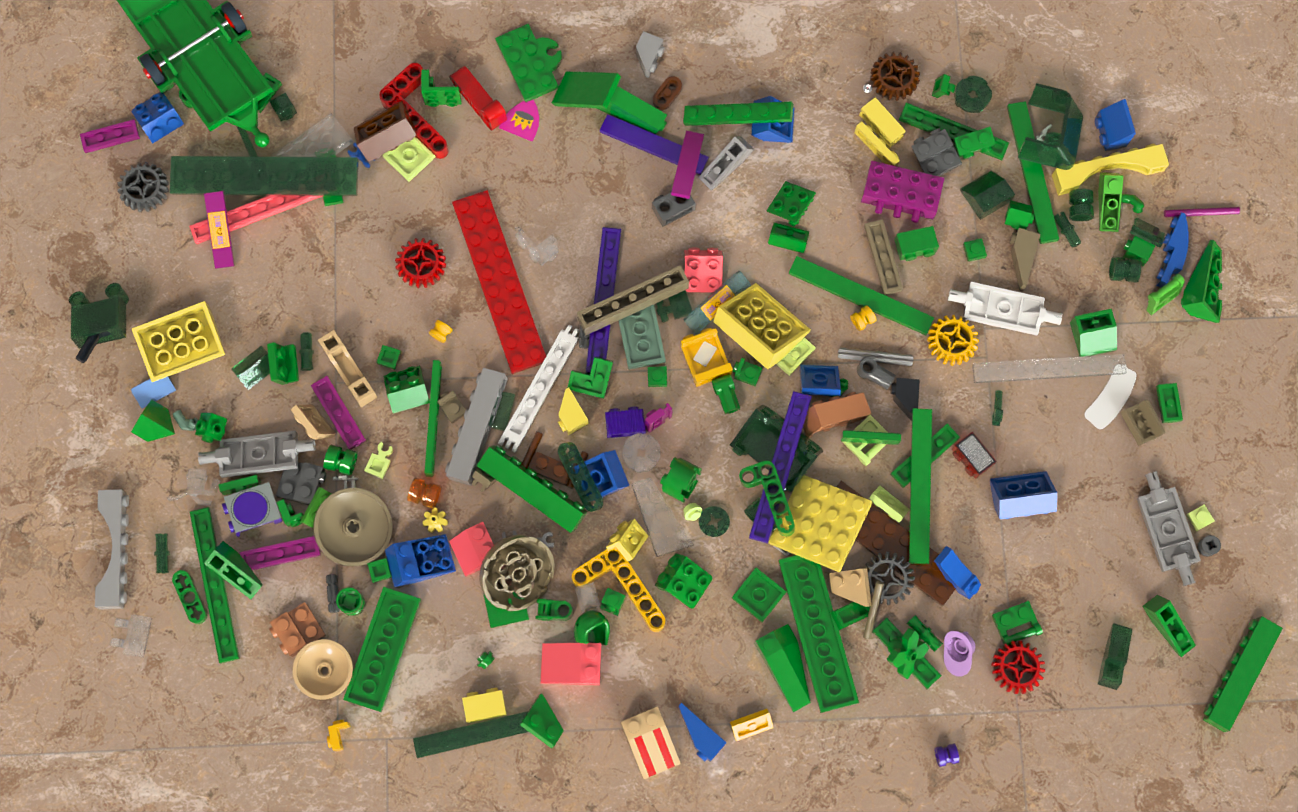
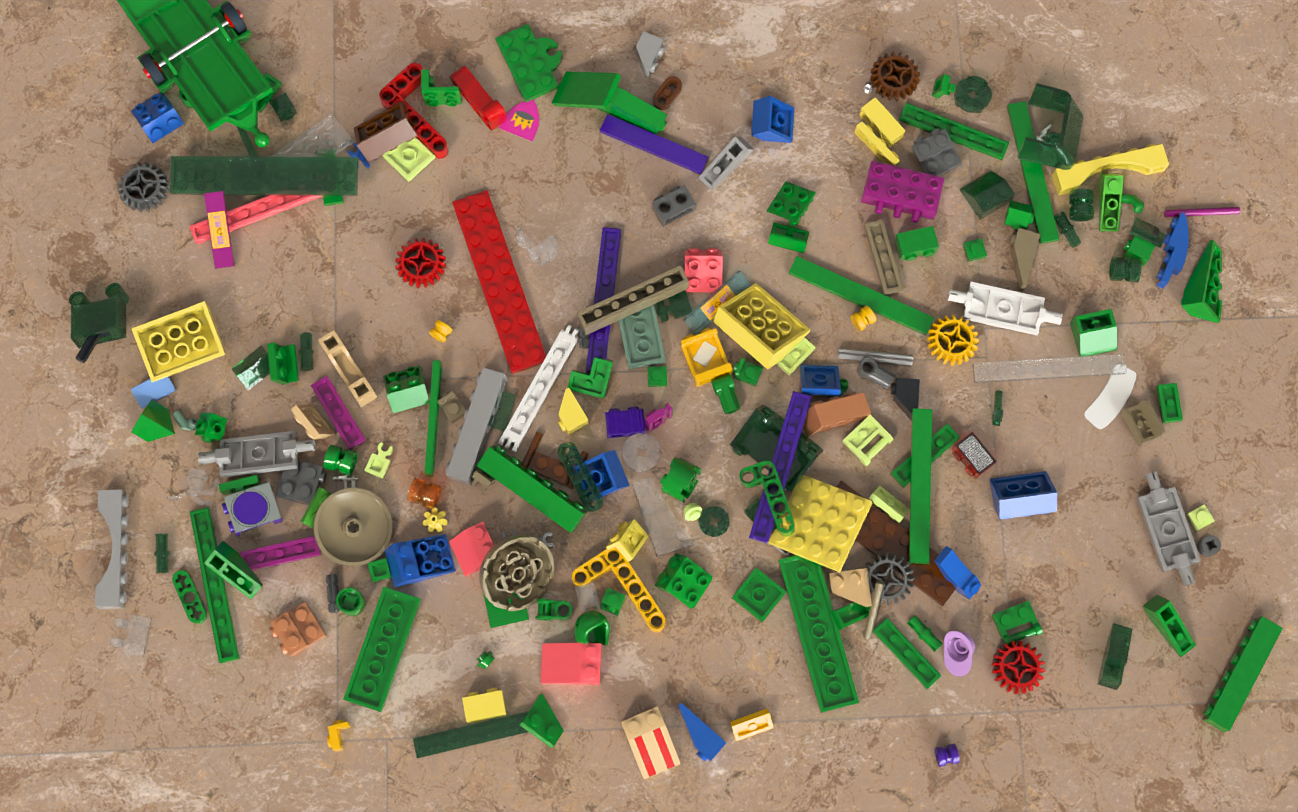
(109, 136): magenta plate -> none
(287, 511): green bracket -> none
(309, 666): tan dish -> none
(388, 357): green plate -> none
(687, 164): magenta slope -> none
(738, 113): green plate -> none
(783, 658): green wedge -> none
(871, 437): green tile -> none
(905, 652): green plant -> none
(973, 142): green brick -> none
(1115, 126): blue slope -> none
(1165, 294): bright green plate -> none

